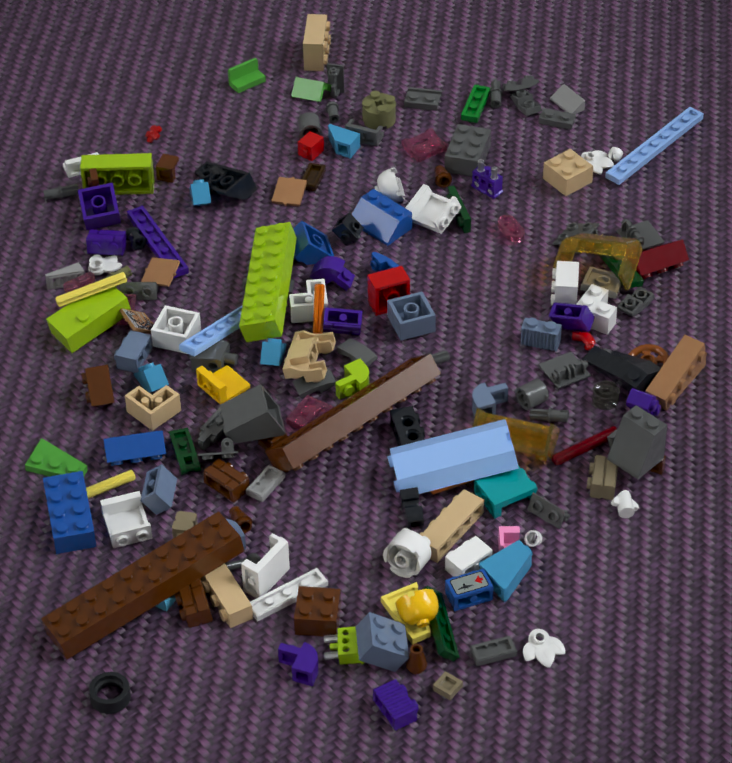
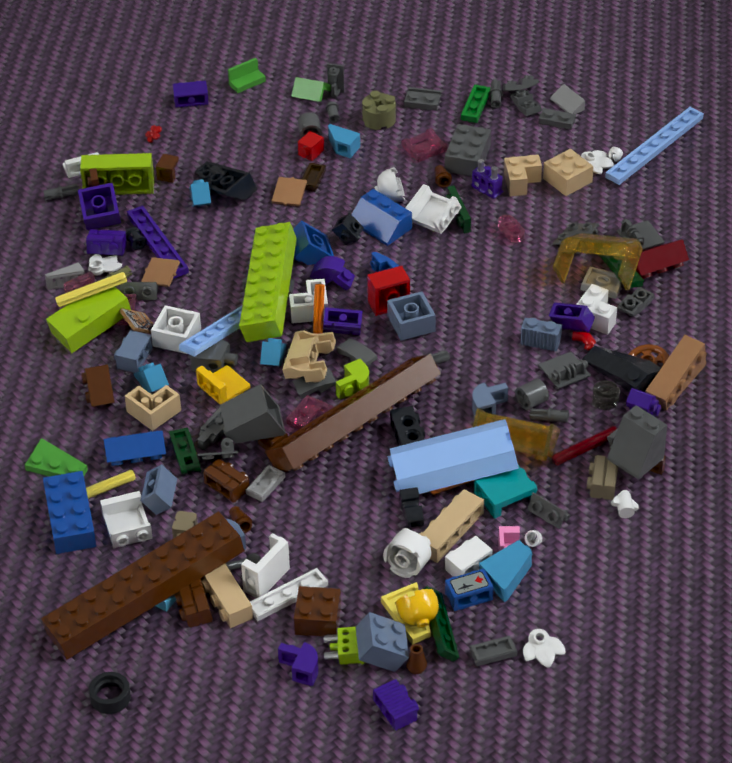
(190, 94): none -> dark purple brick
(316, 42): tan brick -> none
(367, 135): dark grey hinge -> none
(447, 685): dark tan plate -> none
(520, 172): none -> tan brick
(566, 282): white brick -> none

